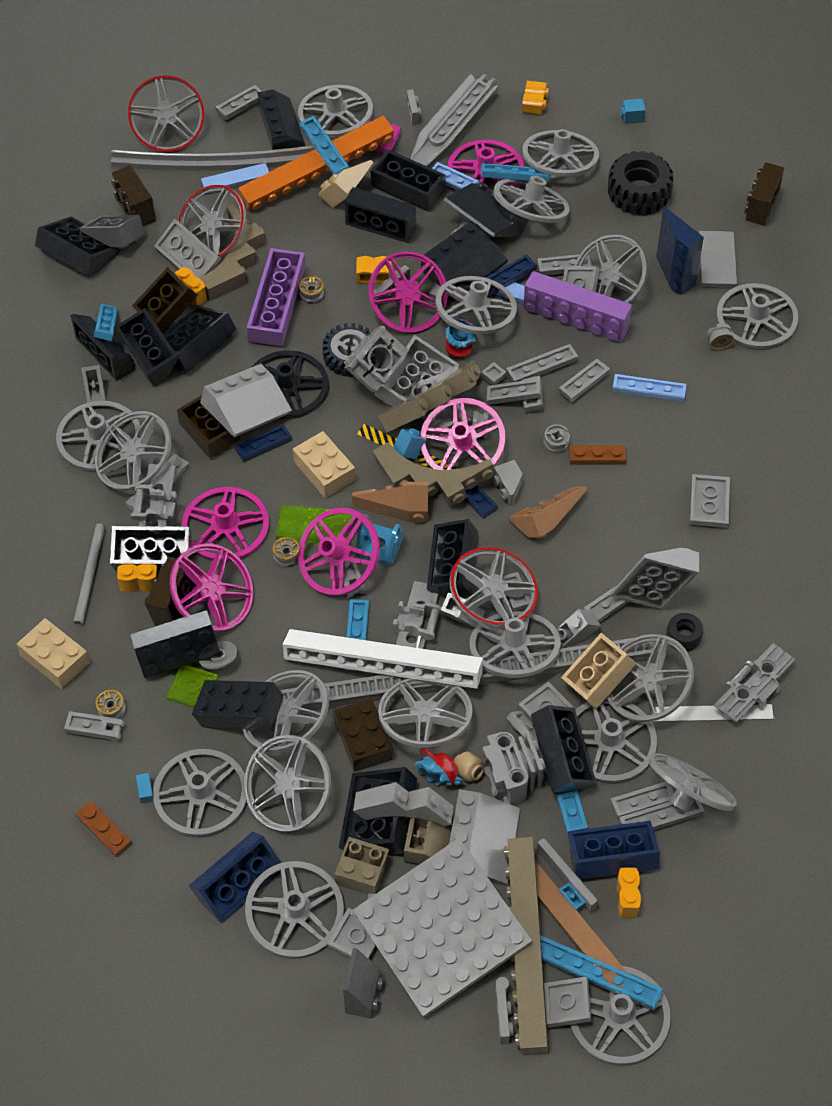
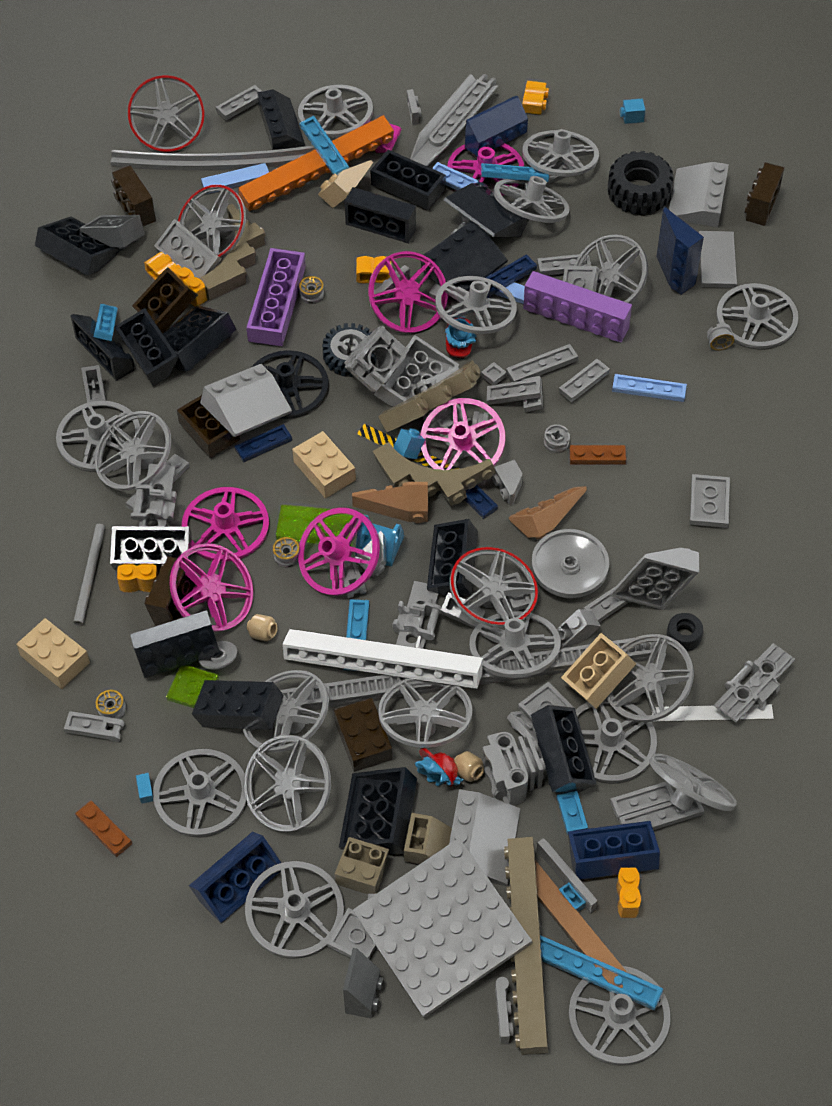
(158, 263): none -> light orange brick
(262, 627): none -> tan head
(382, 555): none -> light grey slope
(396, 801): light grey arch -> none
(496, 125): none -> dark blue slope
(567, 1002): light grey plate -> none
(570, 563): none -> light grey dish
(699, 193): none -> light grey slope

